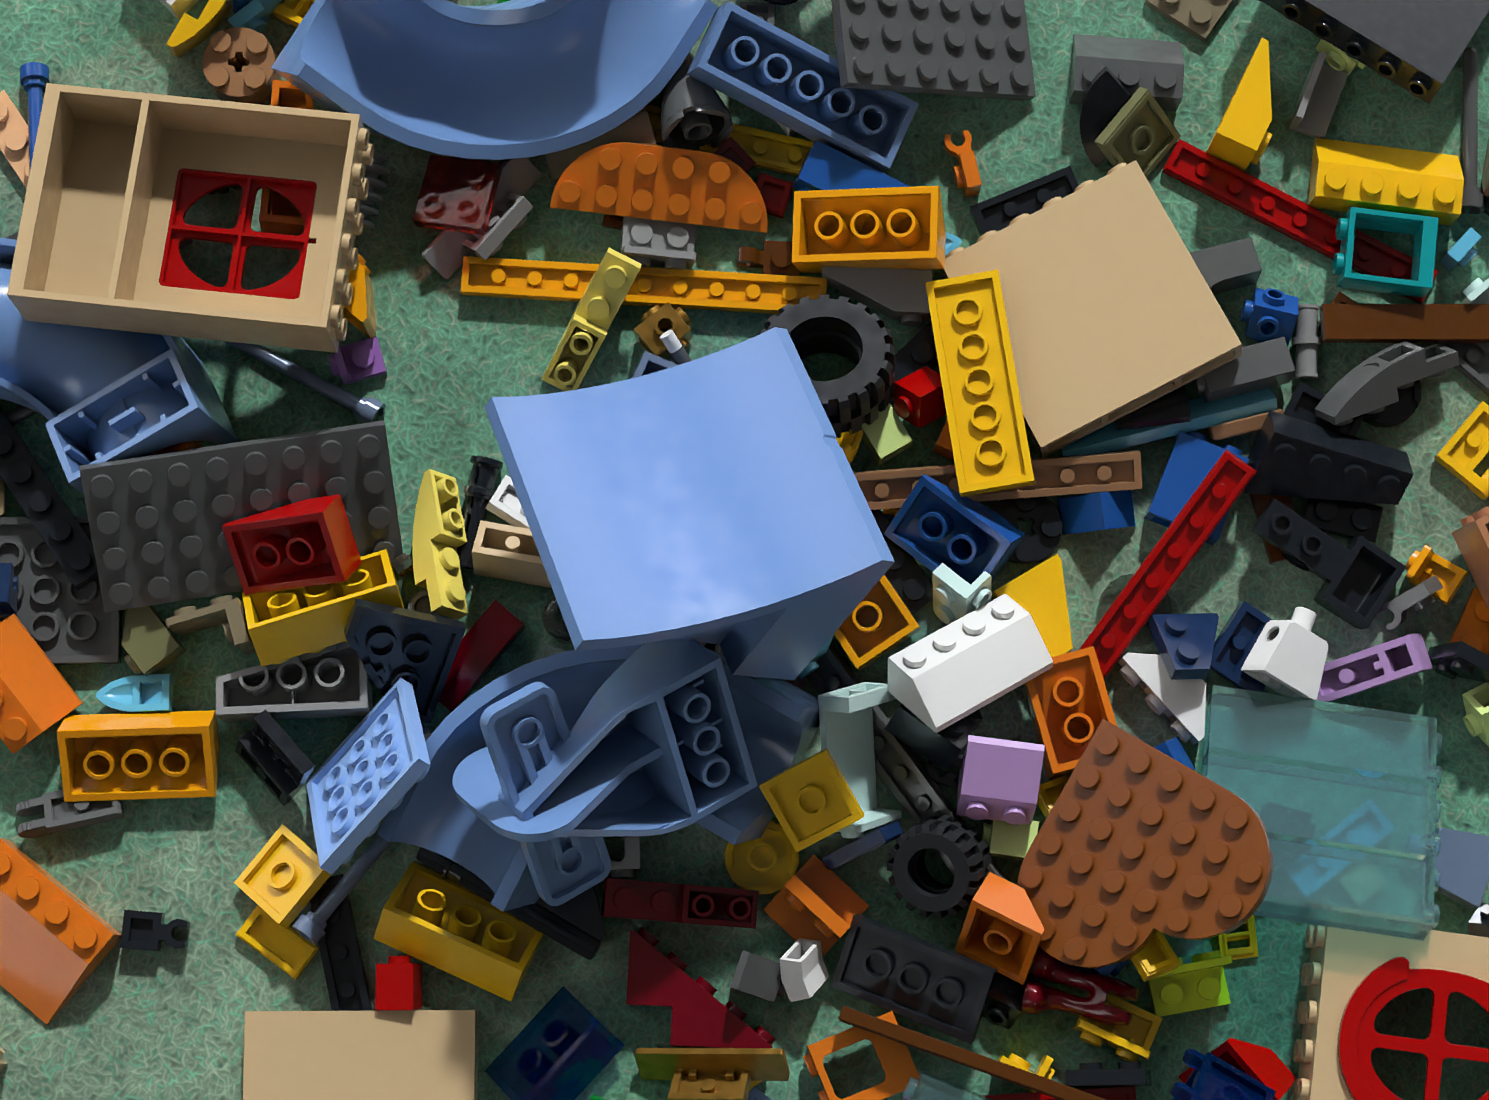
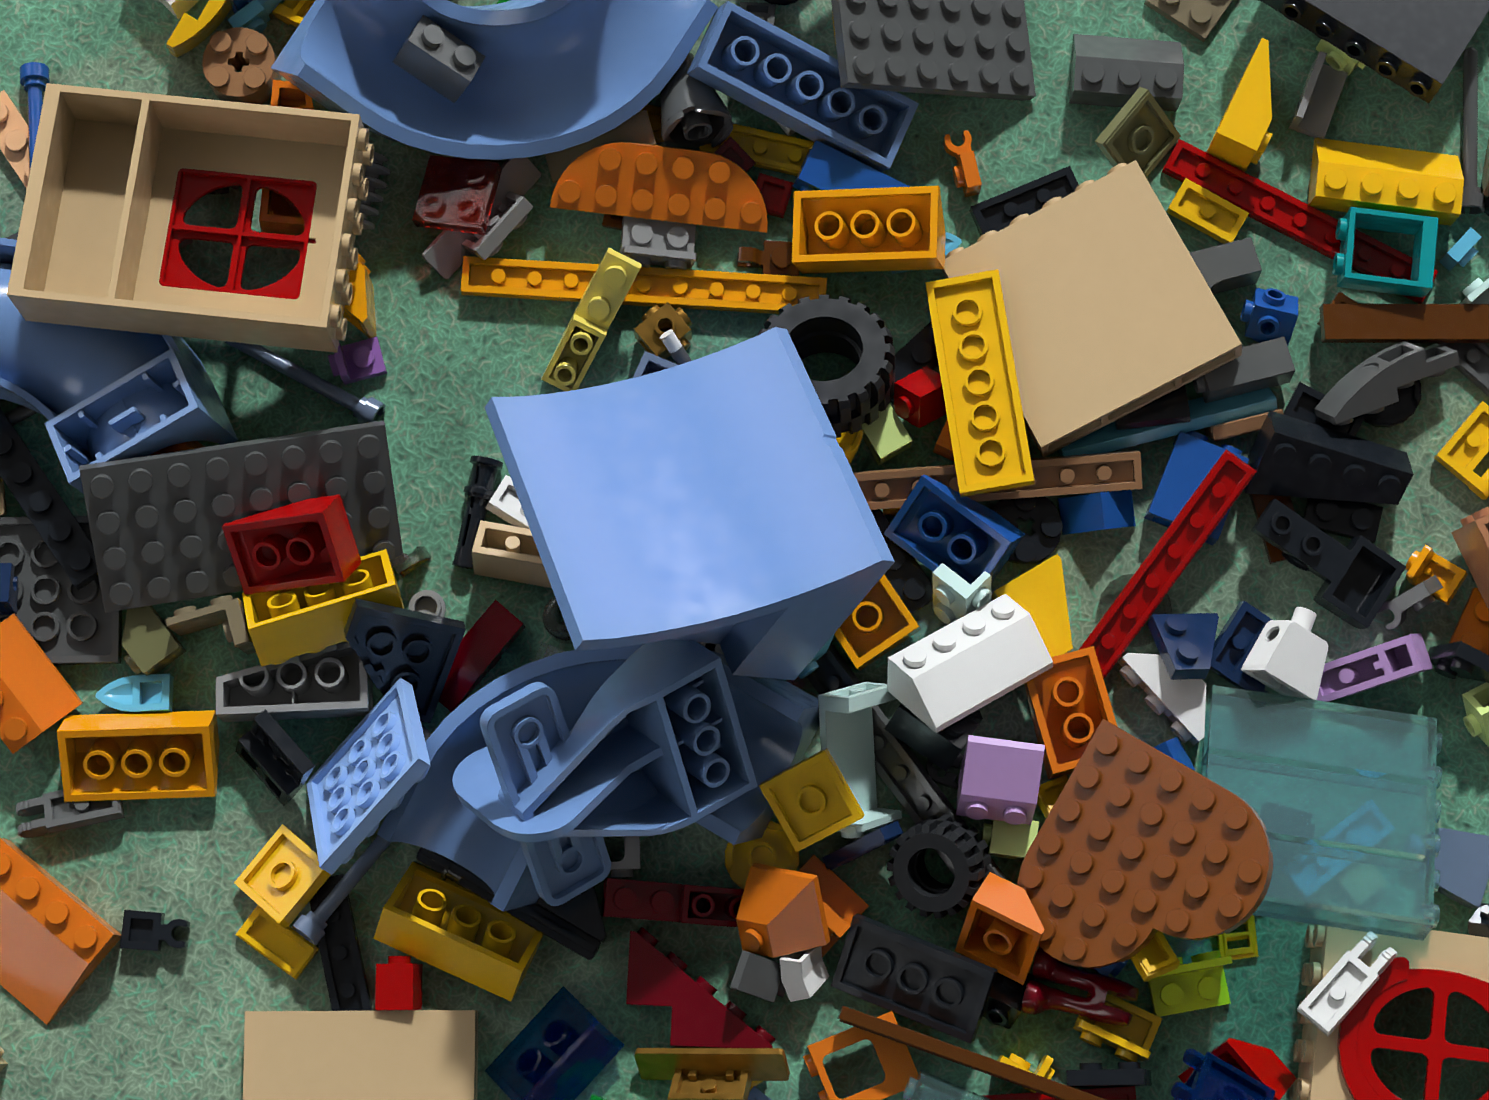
(436, 536): light yellow slope -> none
(439, 59): none -> dark grey brick
(781, 912): none -> orange slope
(891, 292): light grey slope -> none
(1098, 108): black tile -> none
(1207, 212): none -> yellow plate
(1307, 342): light grey pin -> none
(1344, 986): none -> white hinge

